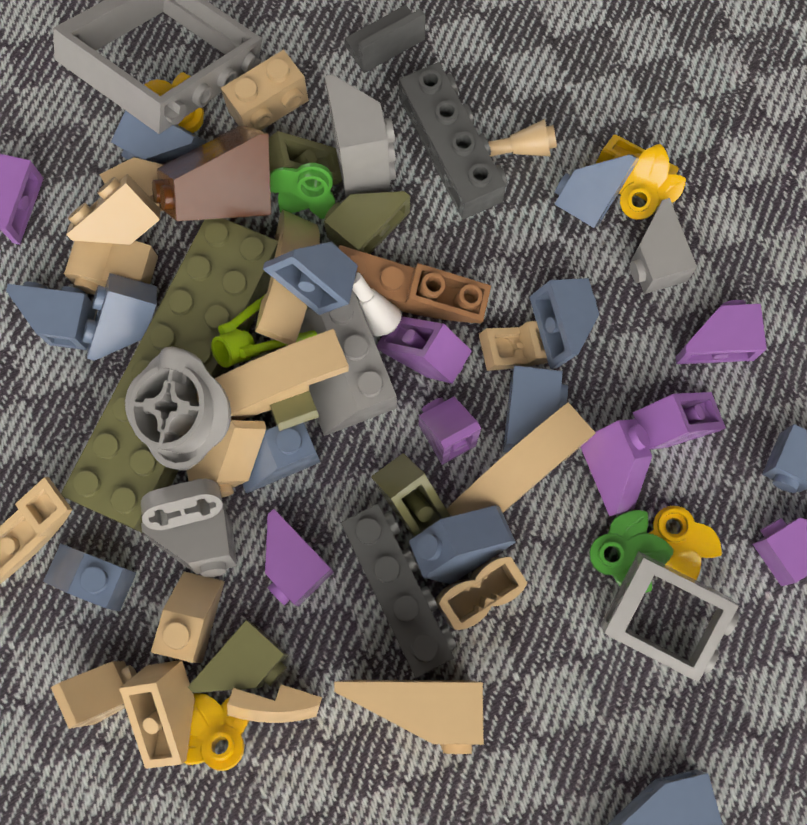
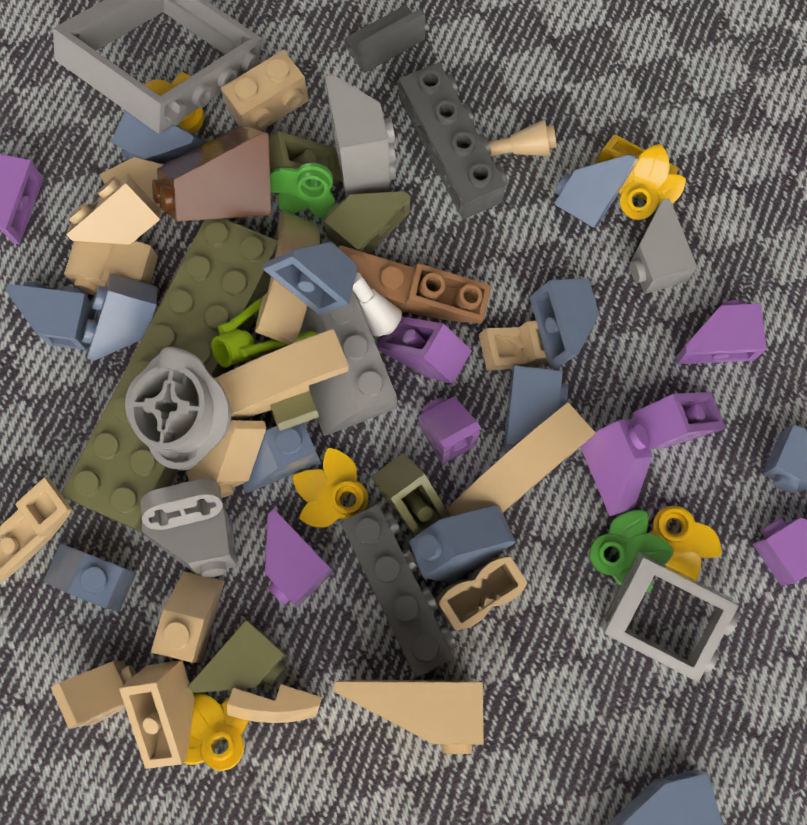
(326, 488): none -> yellow plate

